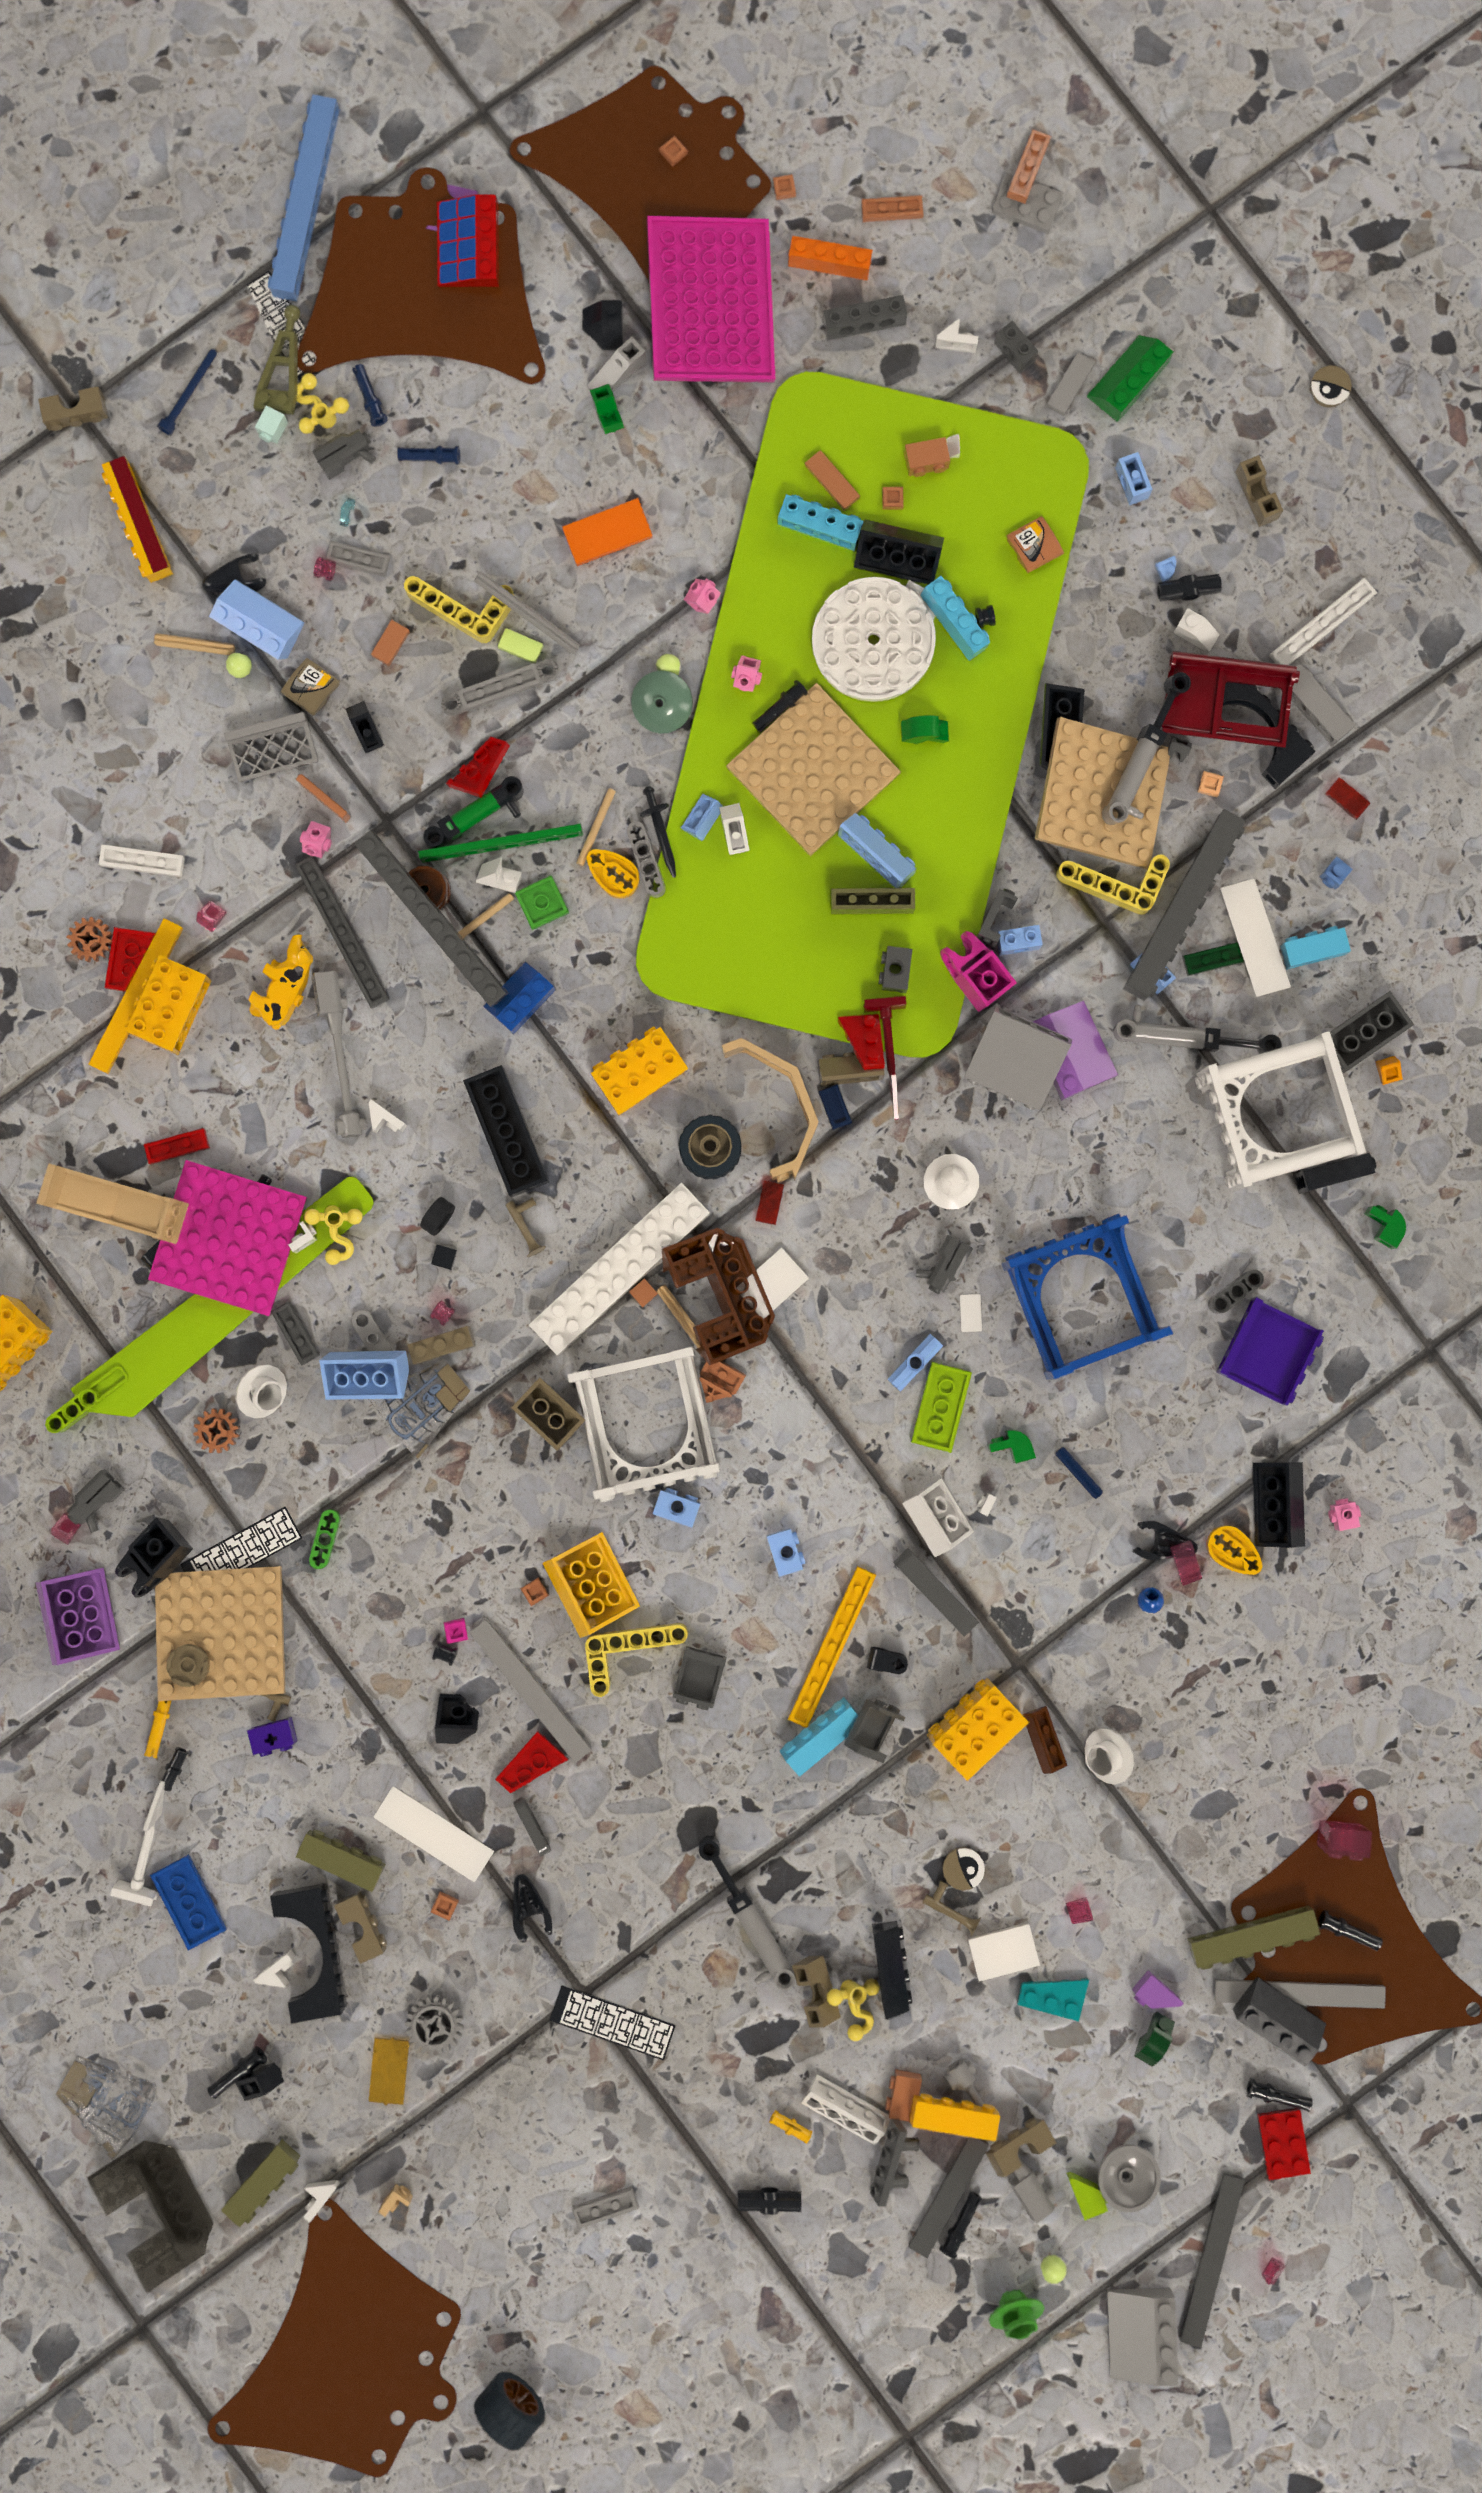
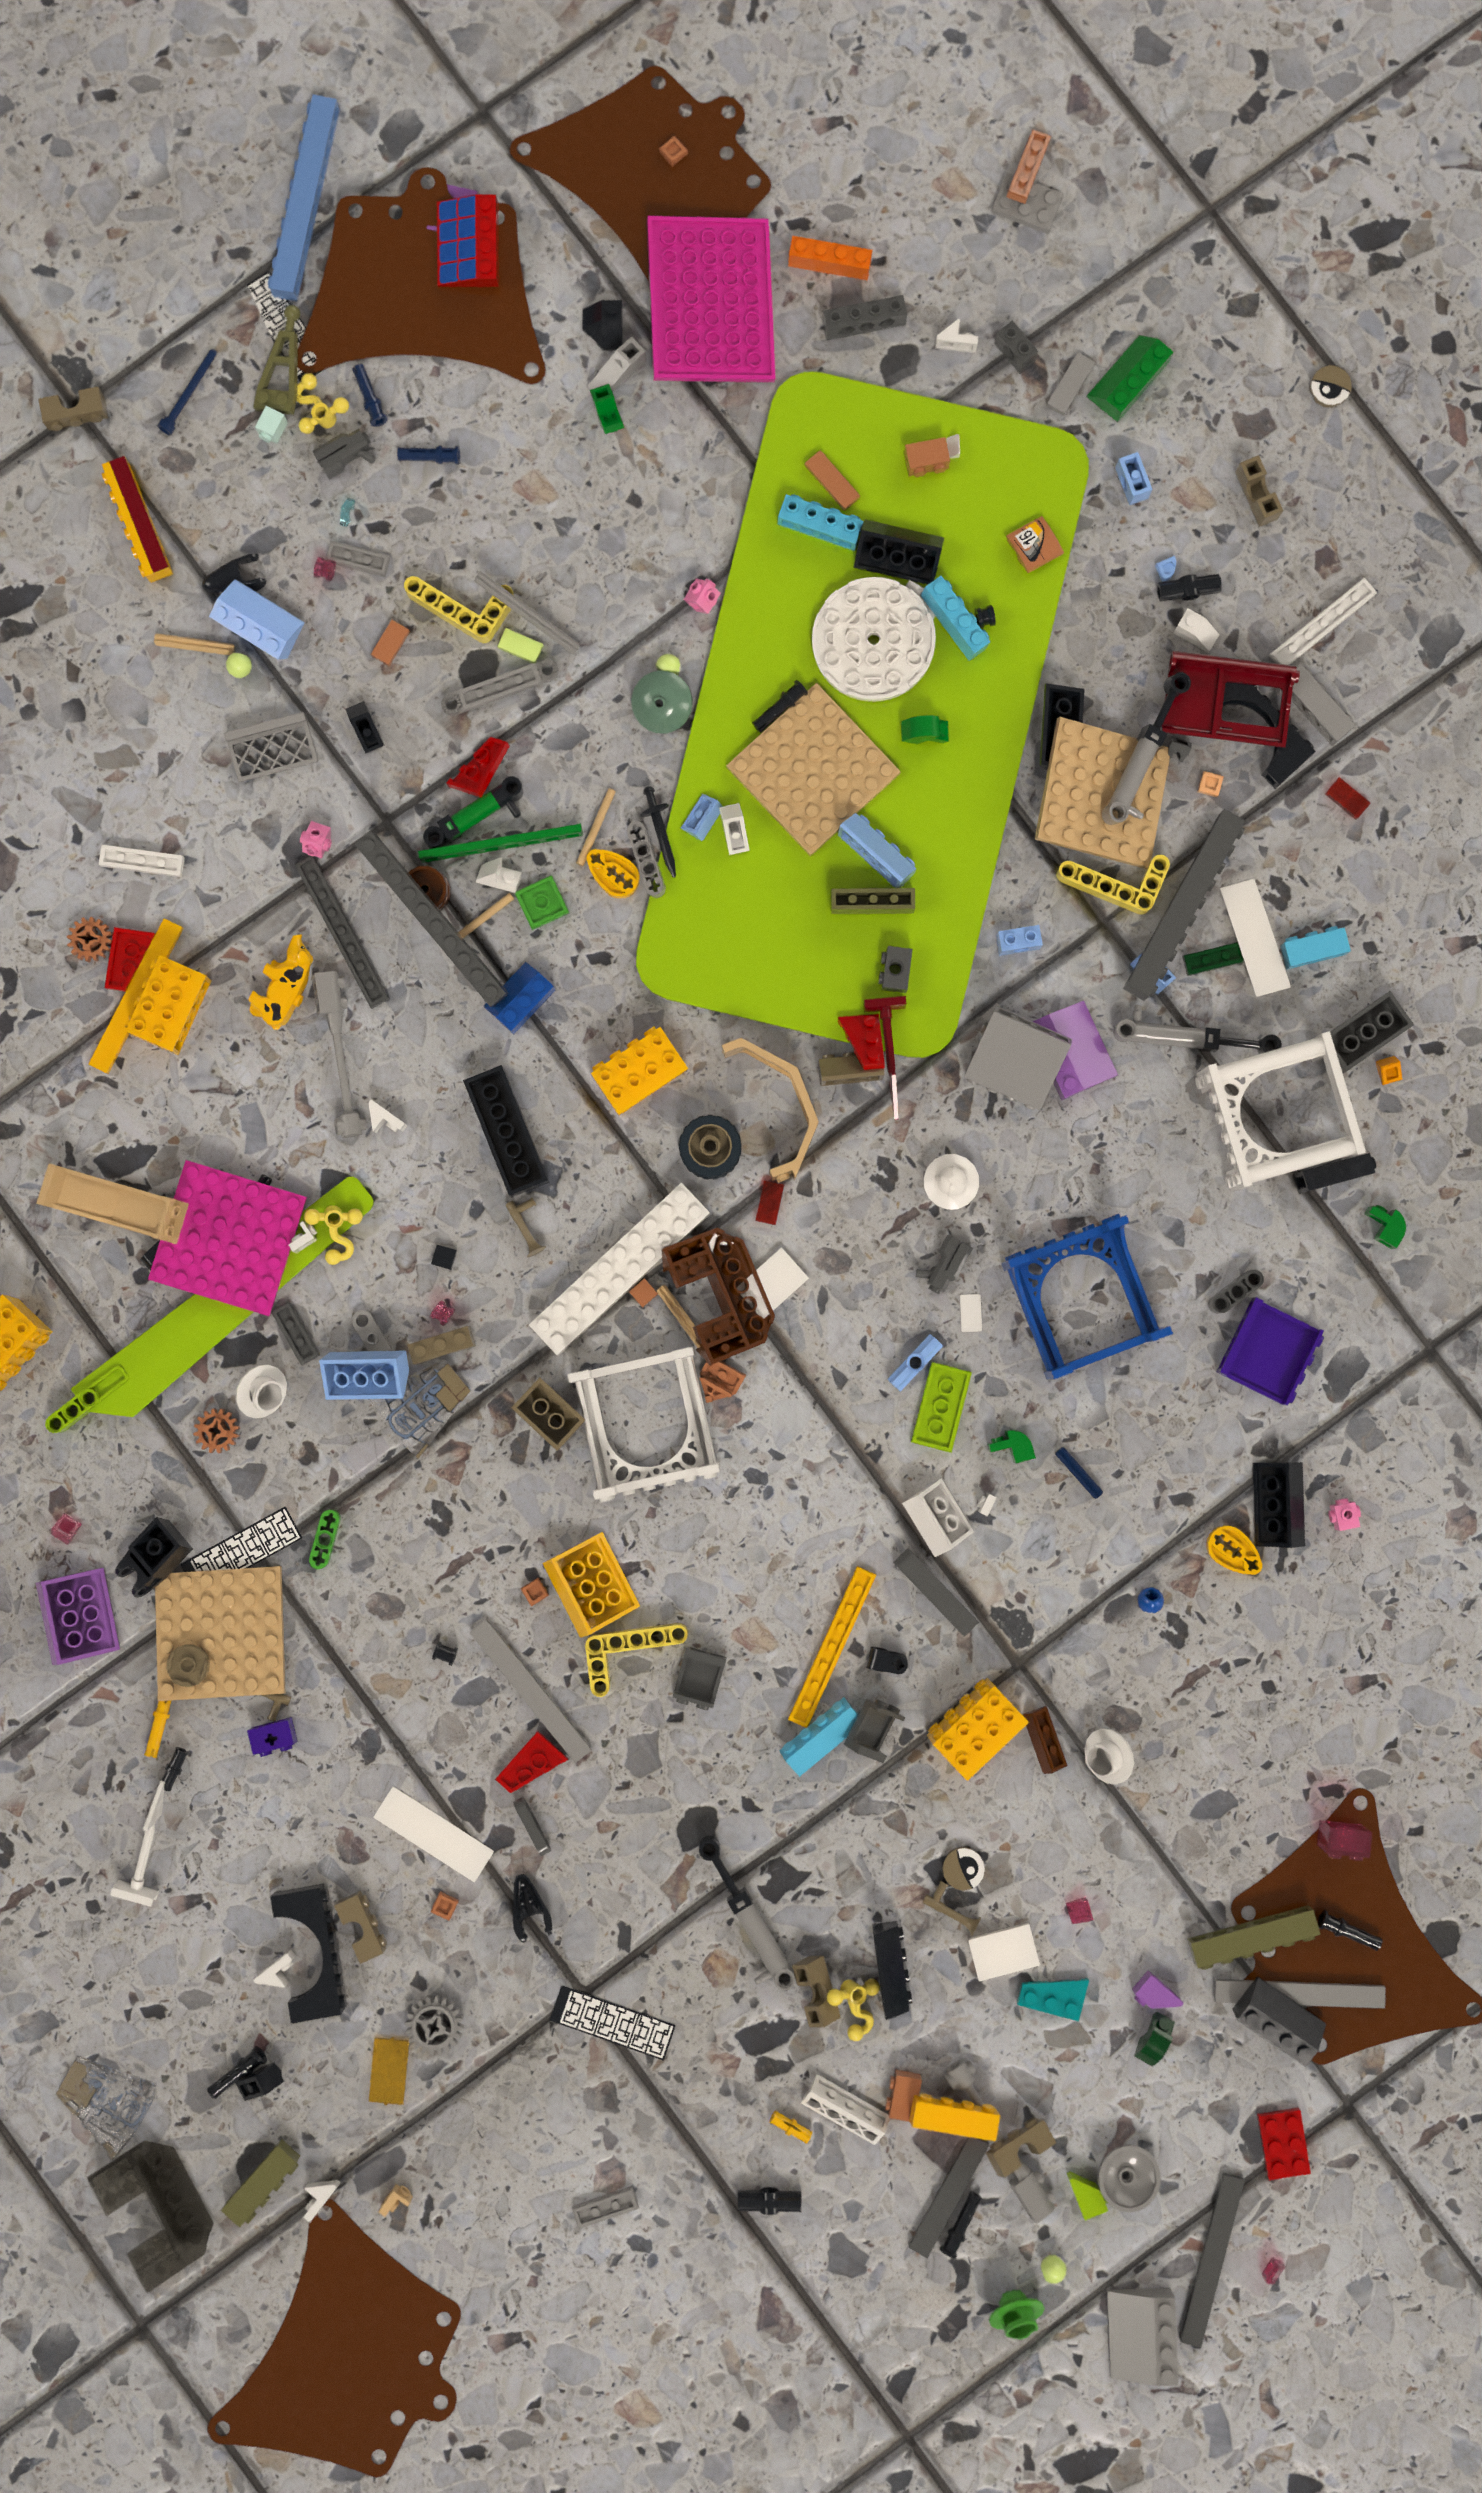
(92, 1497): dark grey piece -> none
(176, 1146): red tile -> none
(188, 1902): blue tile -> none
(210, 916): clear pink slope -> none
(310, 686): dark tan slope -> none
(323, 798): nougat tile -> none
(341, 1860): olive brick -> none
(437, 1216): black tyre -> none
(455, 1630): dark pink tile -> none
(455, 1719): black slope -> none
(509, 2411): black wheel -> none
(607, 532): orange tile -> none
(664, 1509): light blue brick -> none
(747, 674): bright pink brick -> none
(784, 187): nougat tile -> none
(790, 1564): light blue brick -> none
(834, 1107): dark blue tile -> none
(890, 2155): dark grey plate -> none
(892, 208): nougat tile -> none
(892, 498): nougat tile -> none
(974, 968): dark pink brick -> none
(986, 936): dark grey panel -> none
(1164, 1540): black animal -> none
(1186, 1563): clear pink tile -> none
(1270, 2093): black pin -> none
(1335, 873): medium blue bracket -> none

